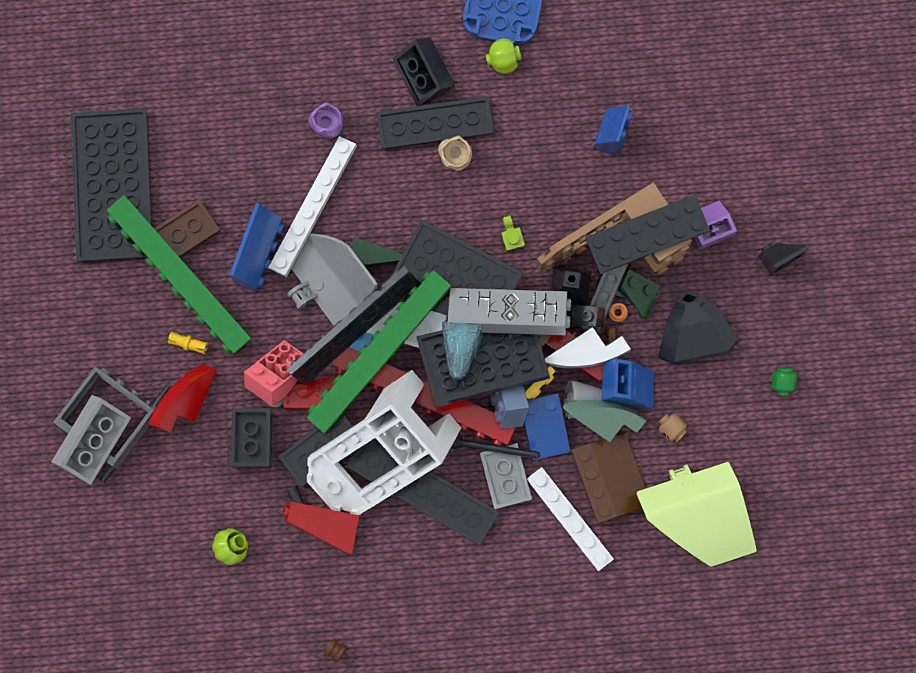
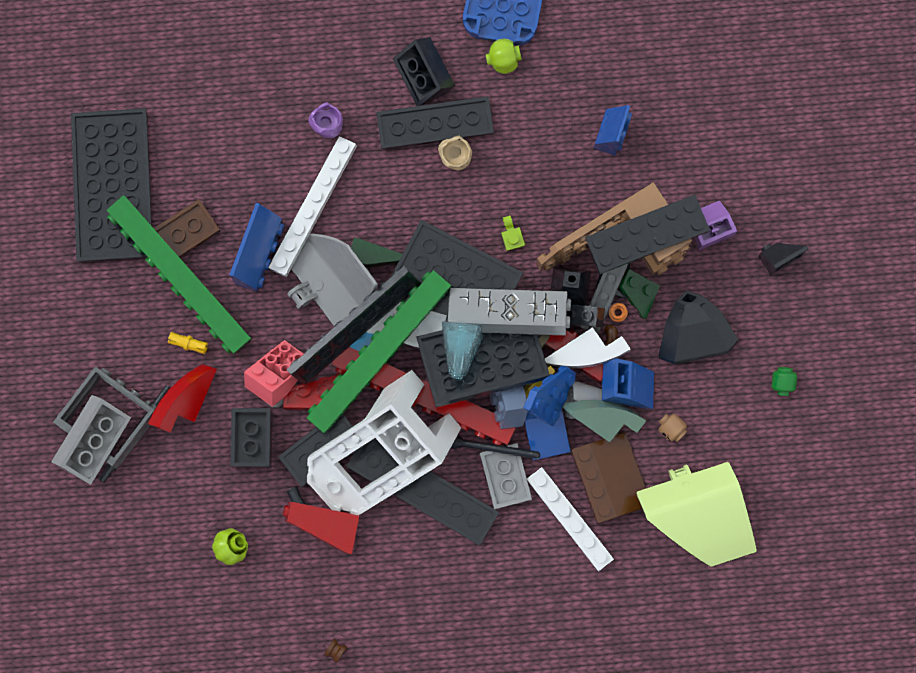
(549, 398): none -> blue plate

